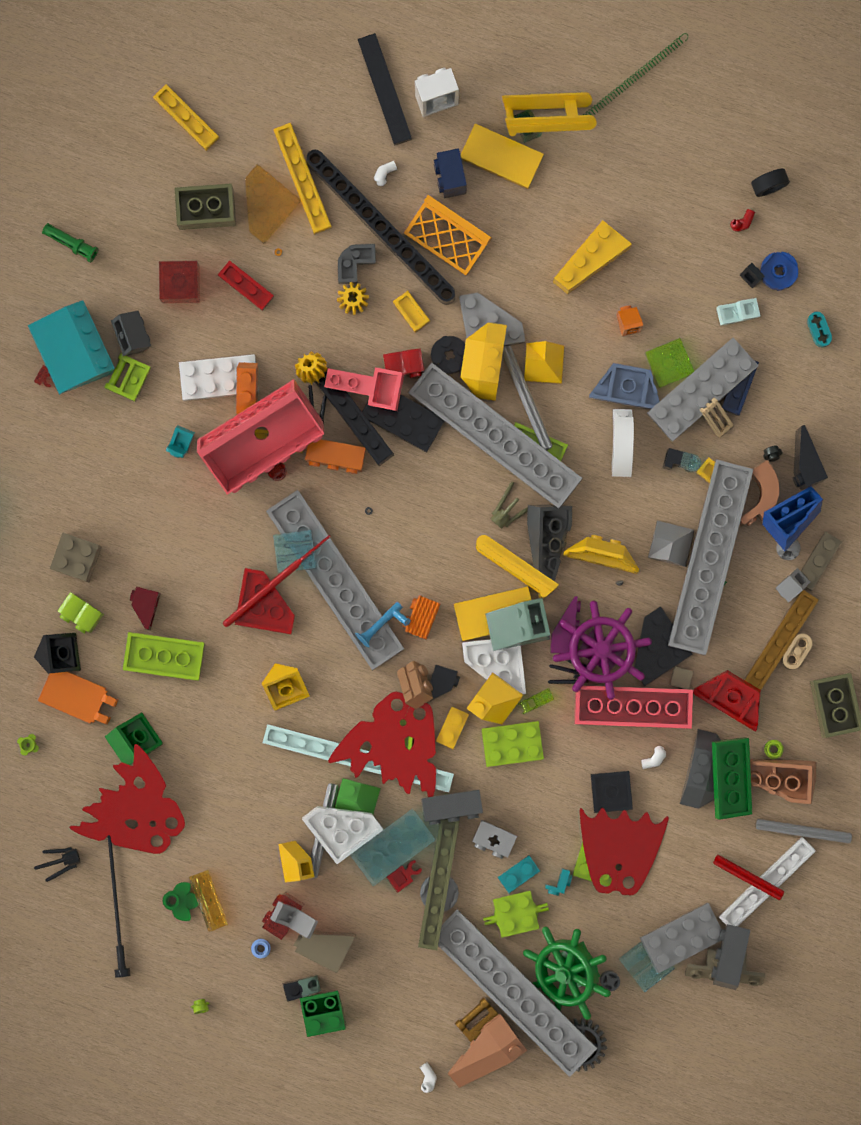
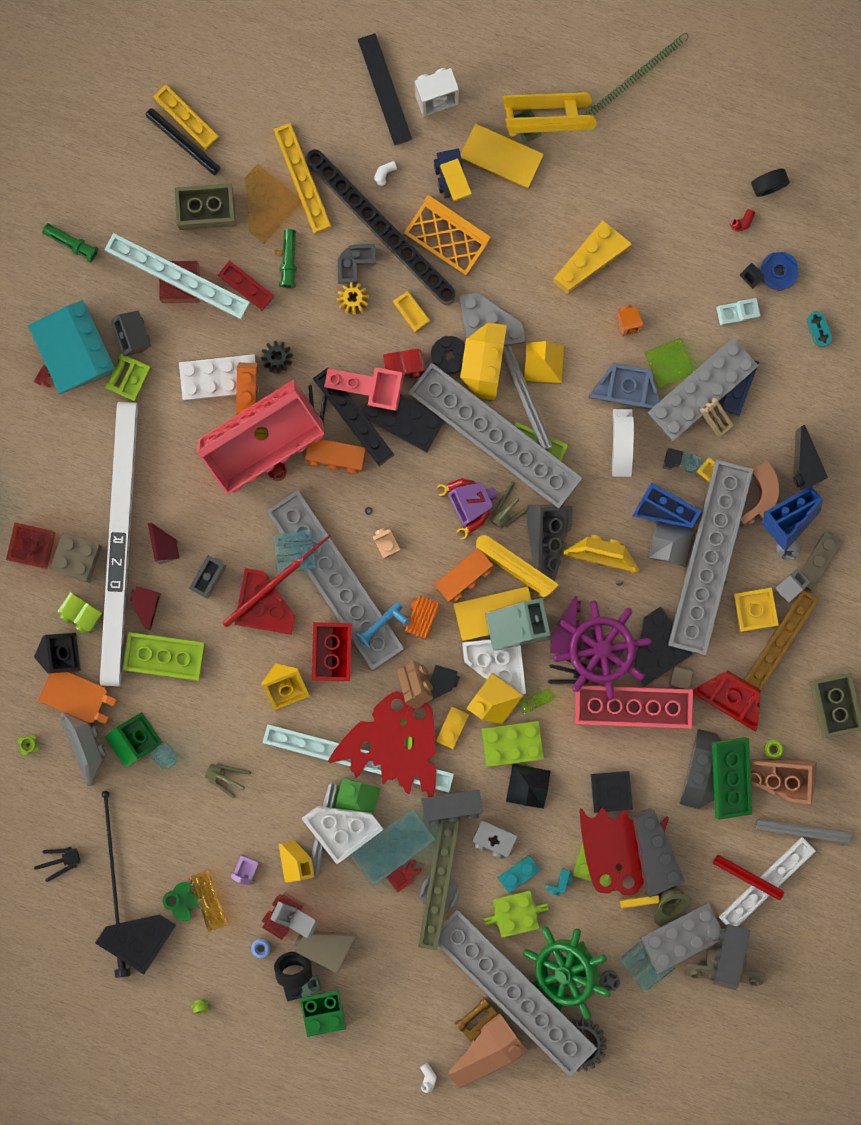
(30, 546): none -> clear red brick
(85, 746): none -> light grey wedge
(118, 544): none -> white beam
(136, 804): red piece -> none
(136, 940): none -> black plate
(163, 545): none -> dark red slope
(164, 756): none -> clear light blue brick
(177, 276): none -> light aqua plate
(180, 442): teal bracket -> none
(182, 141): none -> black axle
(207, 577): none -> dark grey brick
(216, 774): none -> olive plant
(244, 870): none -> lavender tile
(275, 363): none -> pearl dark grey gear
(288, 268): none -> green pin
(295, 980): none -> black tyre
(311, 367): yellow gear -> none
(331, 651): none -> red slope
(386, 542): none -> light nougat bracket
(455, 180): none -> yellow tile
(464, 575): none -> orange brick
(470, 502): none -> medium lavender torso
(528, 786): none -> black slope
(638, 901): none -> yellow tile
(656, 759): white arm -> none
(656, 857): none -> dark grey wedge
(665, 507): none -> blue wedge
(671, 906): none -> olive piece
(755, 609): none -> yellow plate
(772, 453): pearl dark grey plate -> none
(799, 653): tan plate -> none

